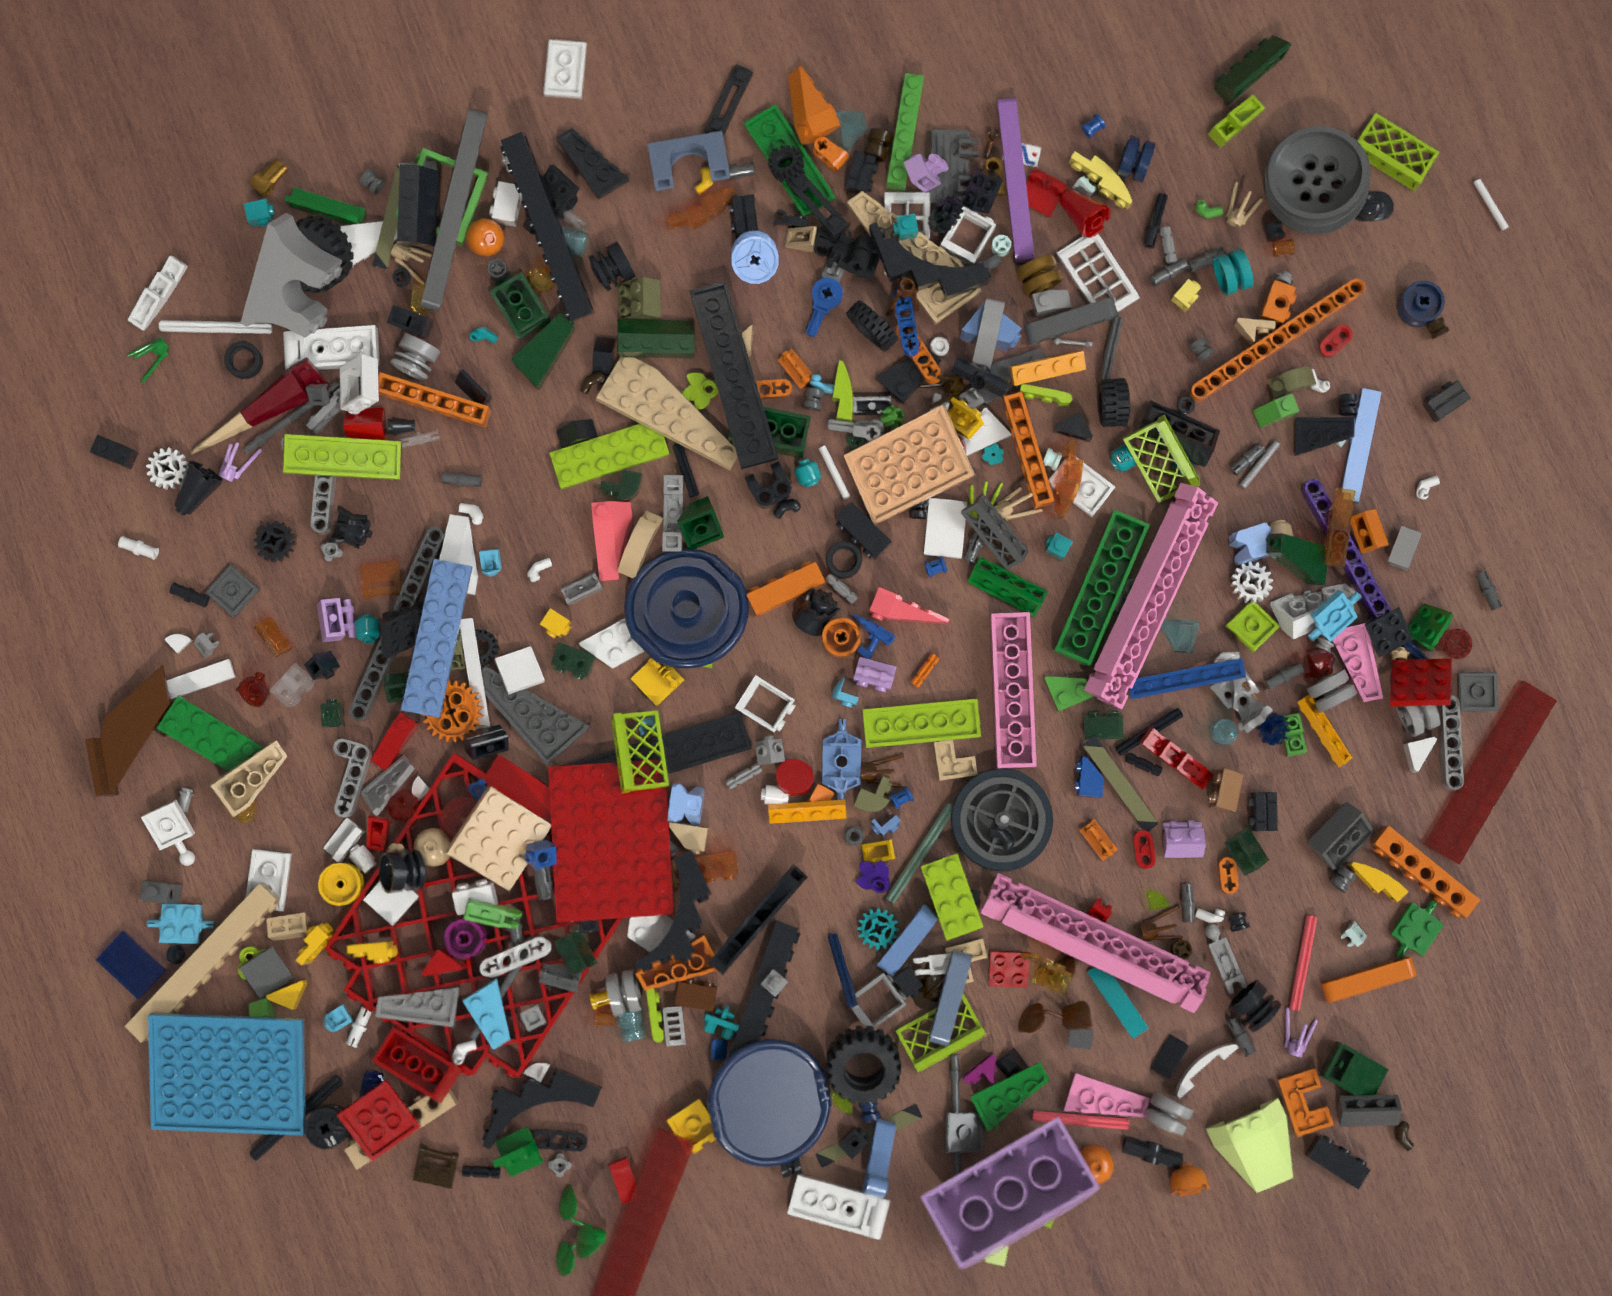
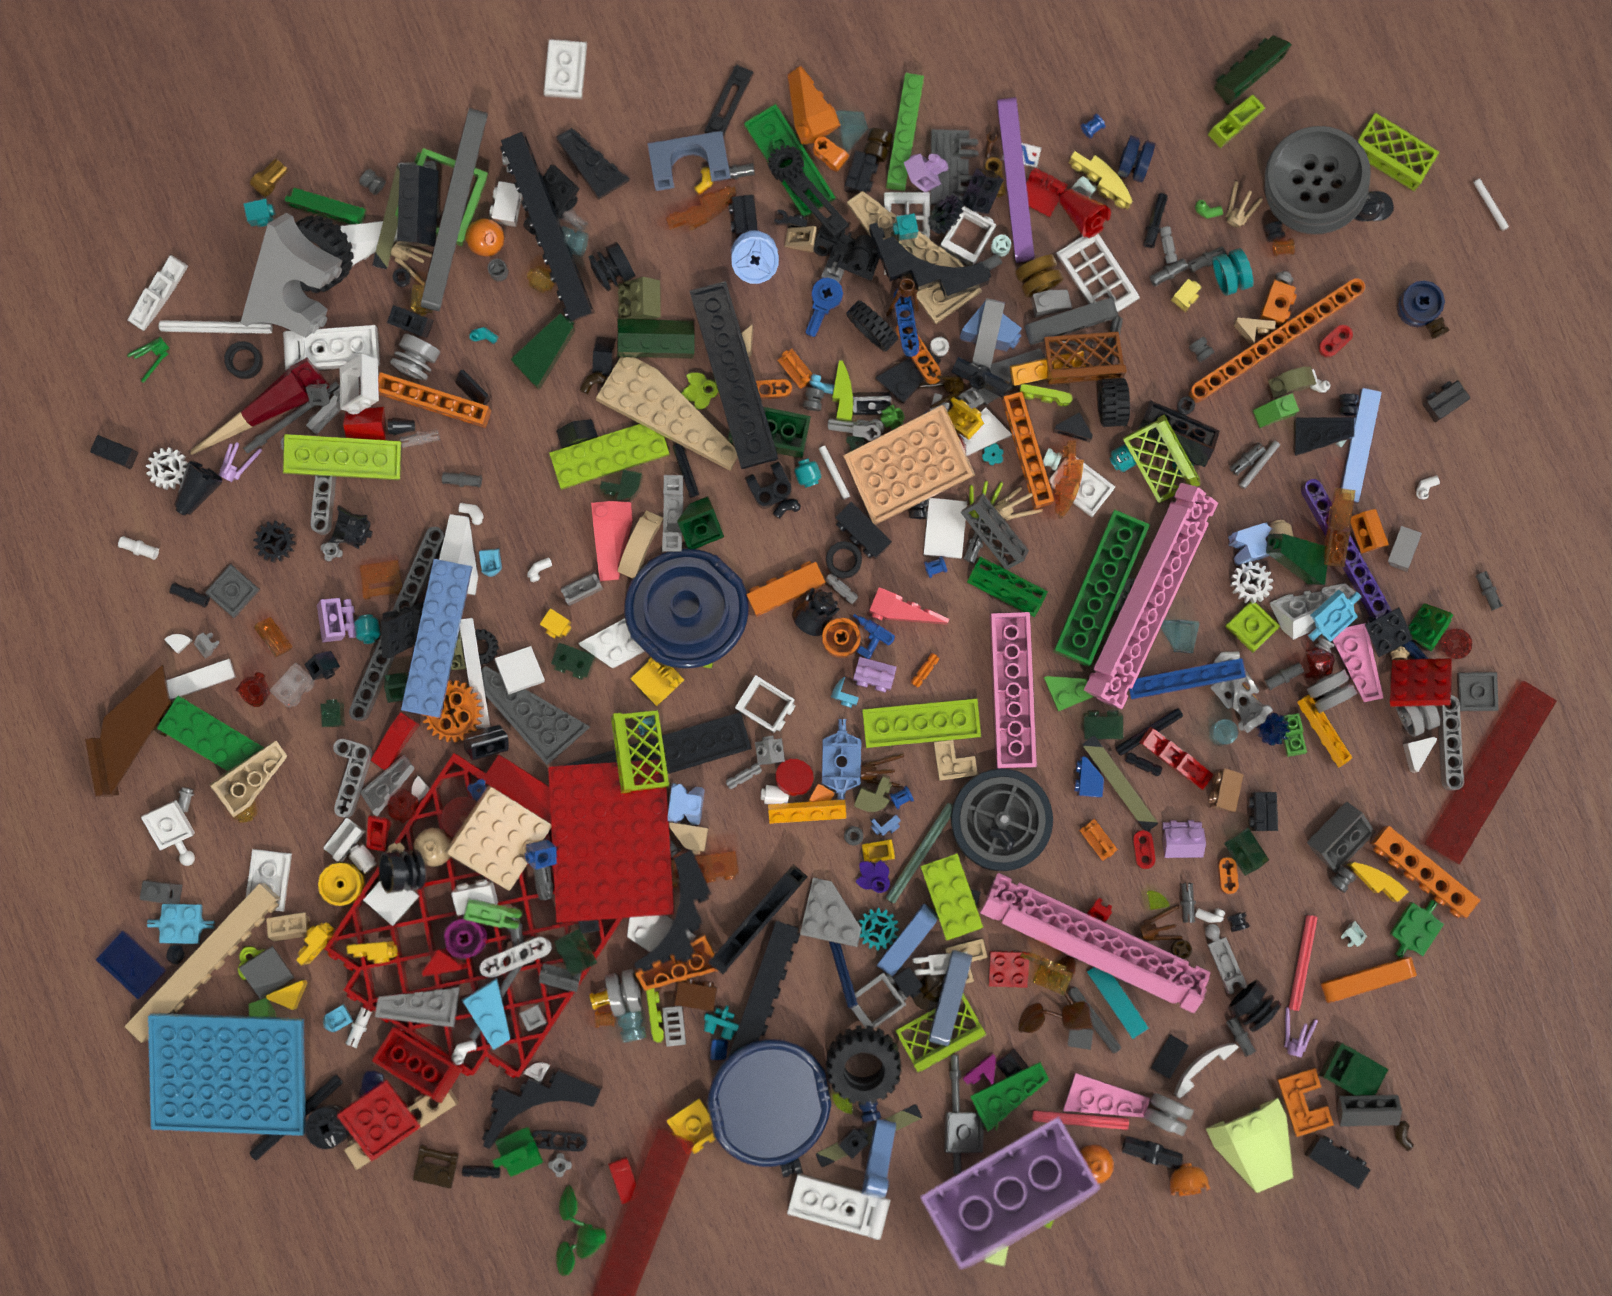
(519, 303): dark green slope -> none
(774, 982): light grey tile -> none
(829, 916): none -> light grey plate
(1058, 546): teal brick -> none
(1081, 373): none -> dark orange fence
(1097, 1023): none -> dark grey axle

